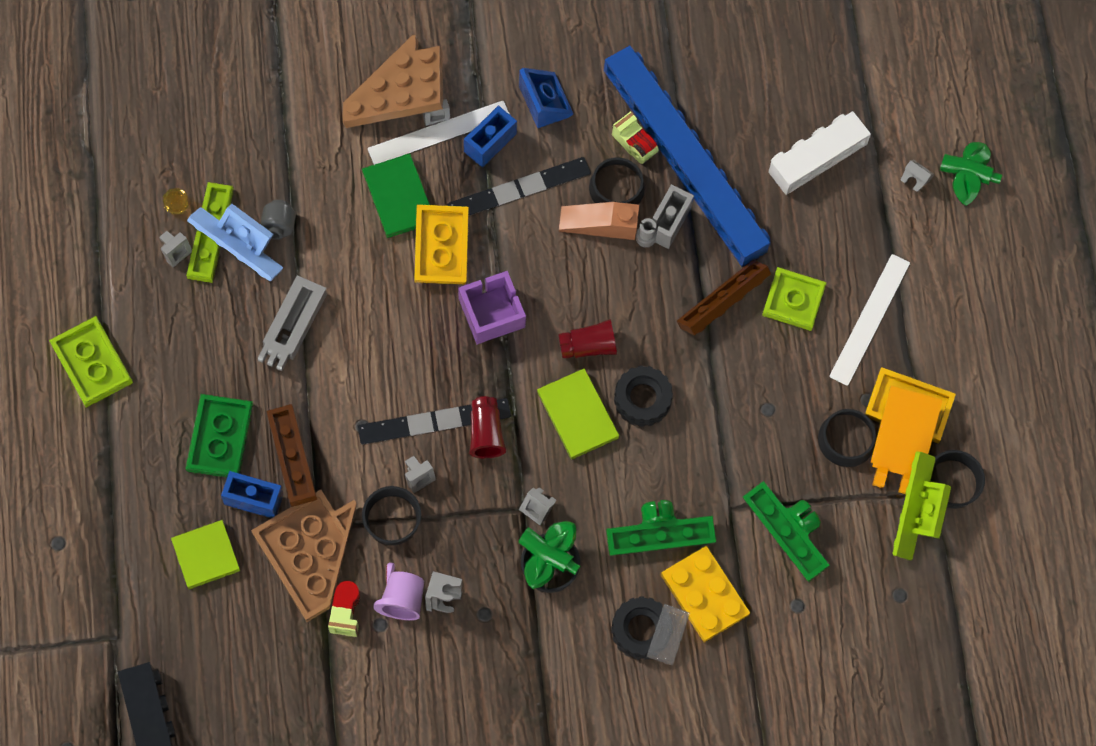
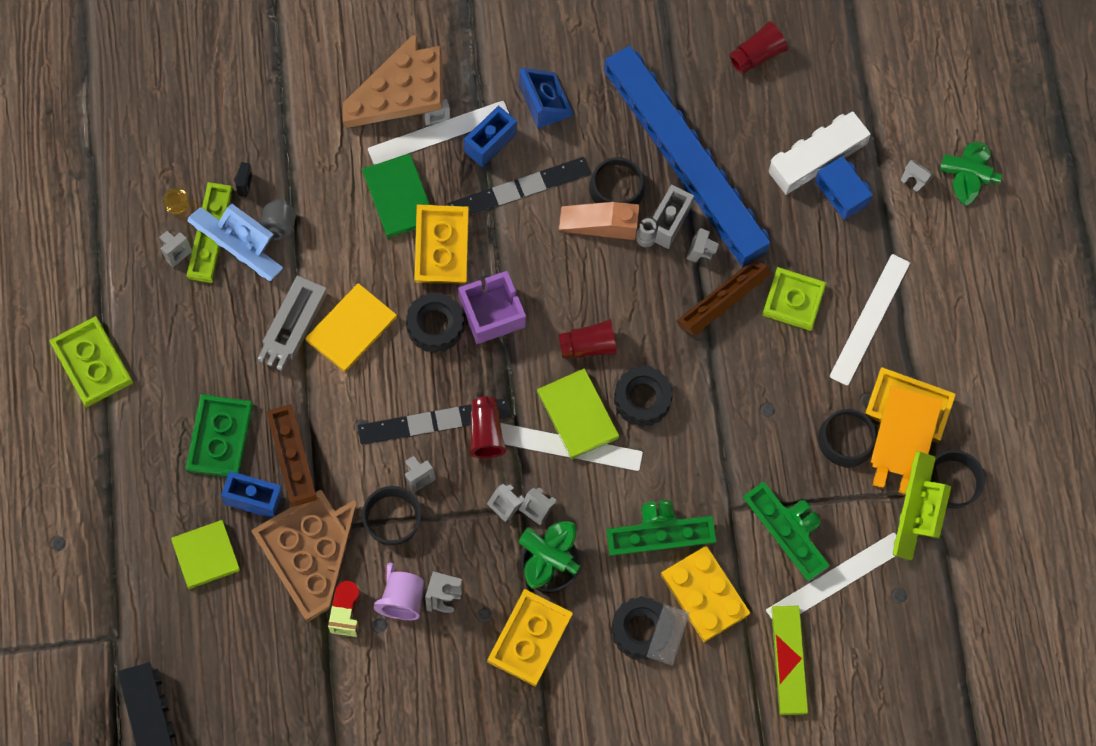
(243, 179): none -> black tile
(351, 328): none -> yellow tile
(429, 303): none -> black tyre
(504, 502): none -> light grey tile
(530, 637): none -> yellow plate
(552, 444): none -> white sticker
(634, 138): leg -> none
(701, 246): none -> light grey tile
(759, 48): none -> dark red plant
(789, 660): none -> lime tile
(840, 575): none -> white sticker
(844, 187): none -> blue brick

